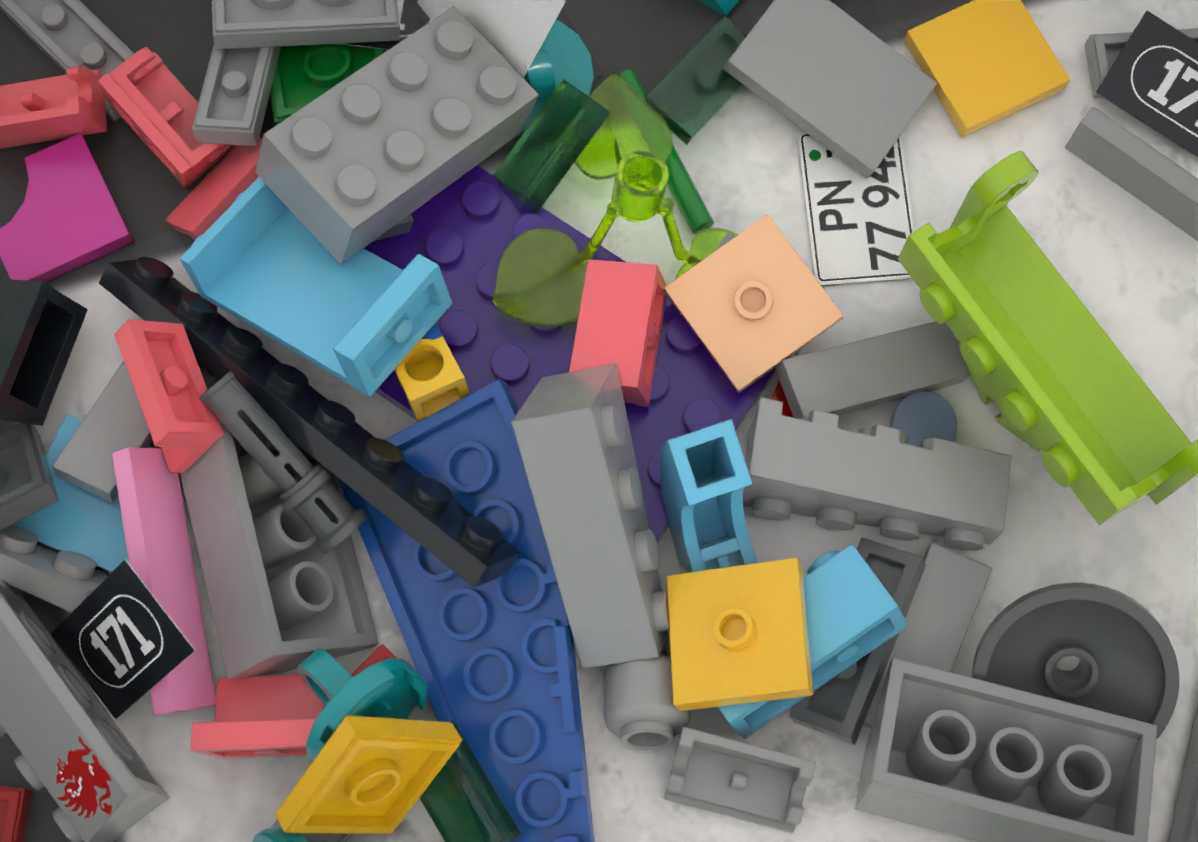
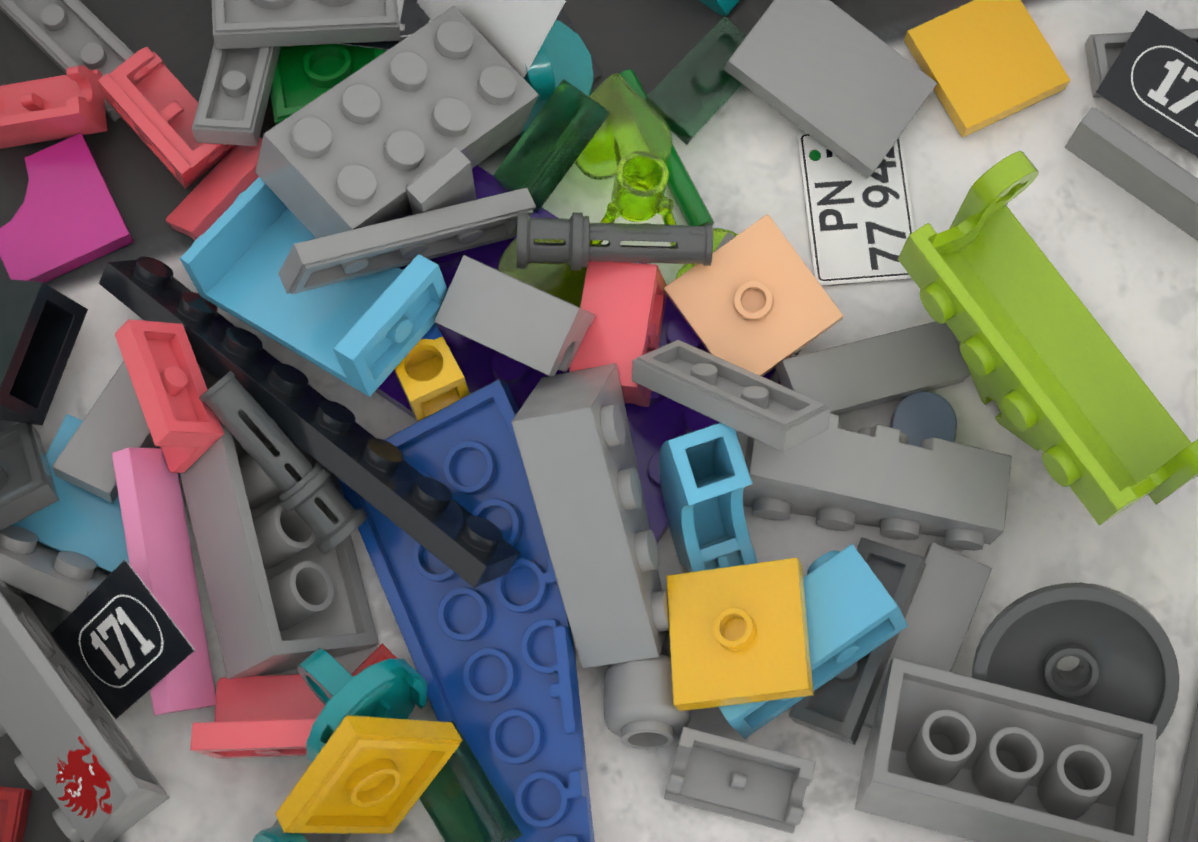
(400, 240): none -> light grey tile
(442, 183): none -> light grey tile
(513, 317): none -> light grey hinge
(691, 245): none -> dark grey pin
(731, 395): none -> light grey tile

